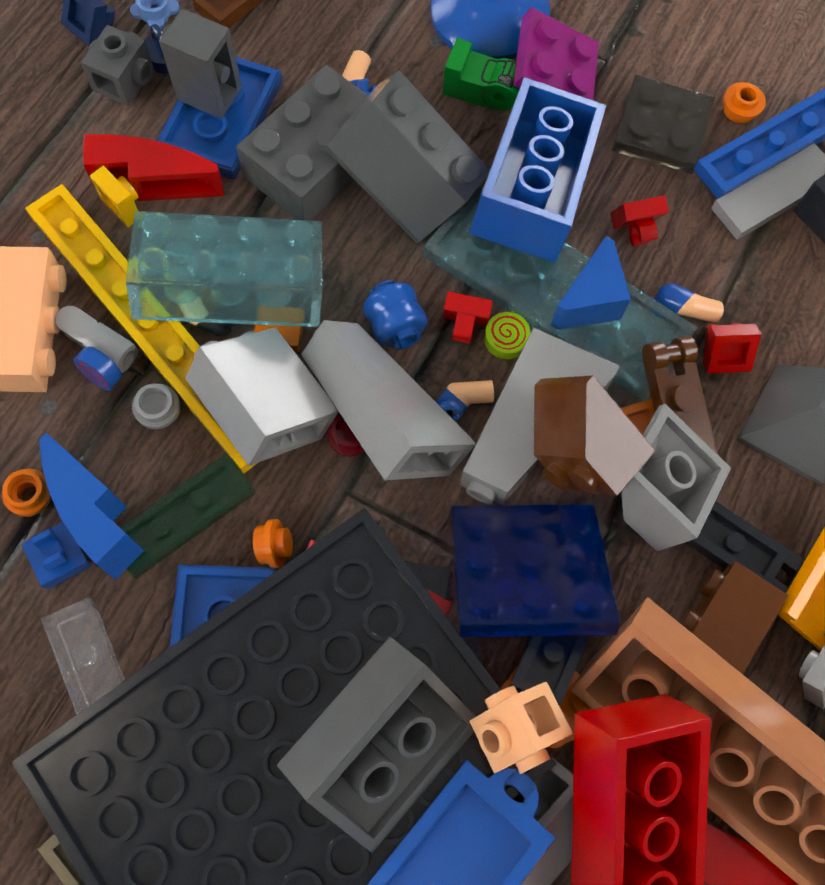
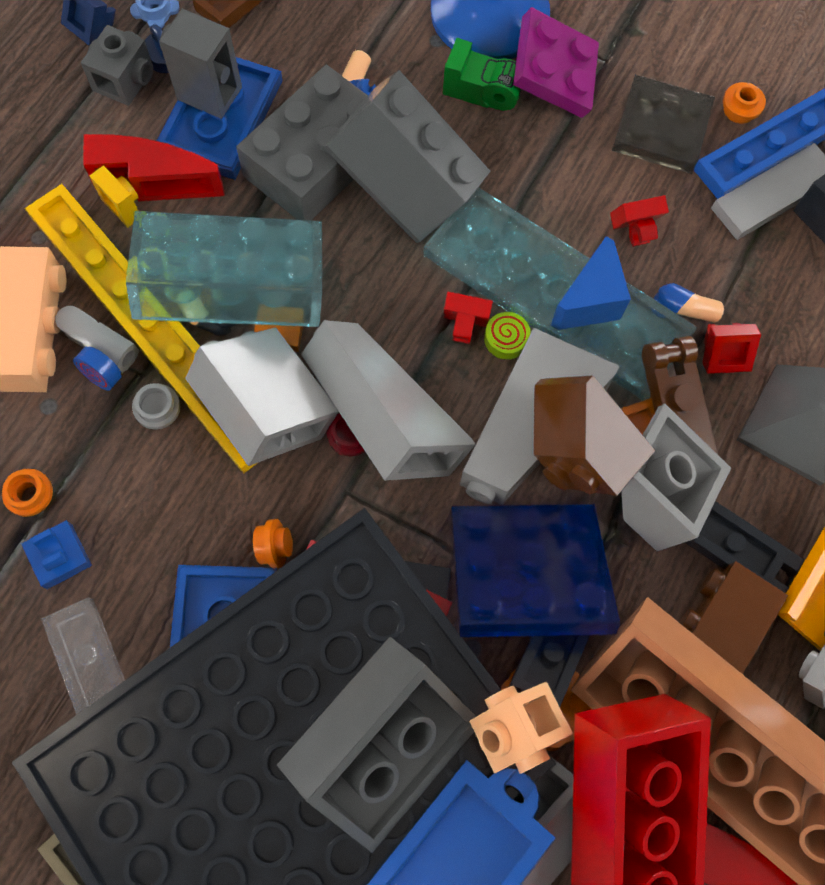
(87, 509): blue slope -> none
(186, 512): clear green tile -> none
(395, 314): blue piece -> none
(460, 395): light nougat arm -> none
(538, 171): blue brick -> none

